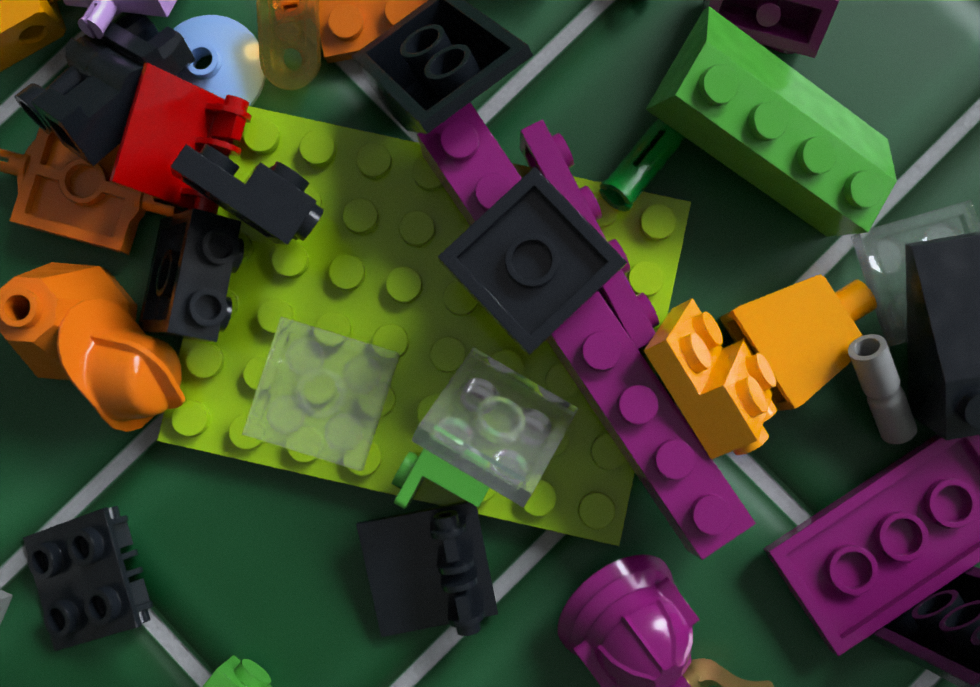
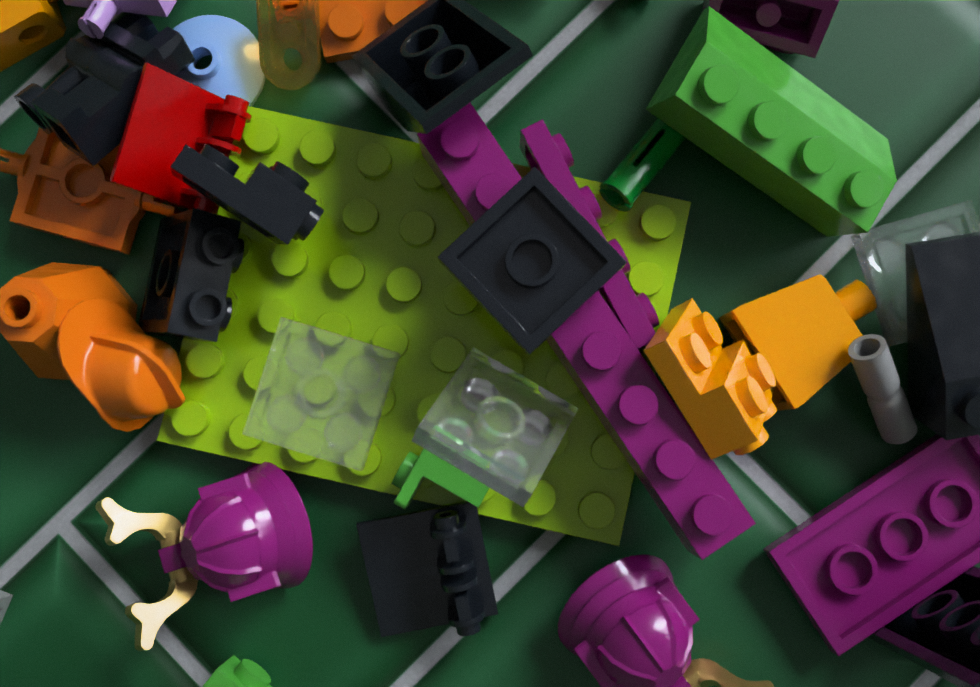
(85, 578): black hinge -> none
(236, 539): none -> magenta helmet

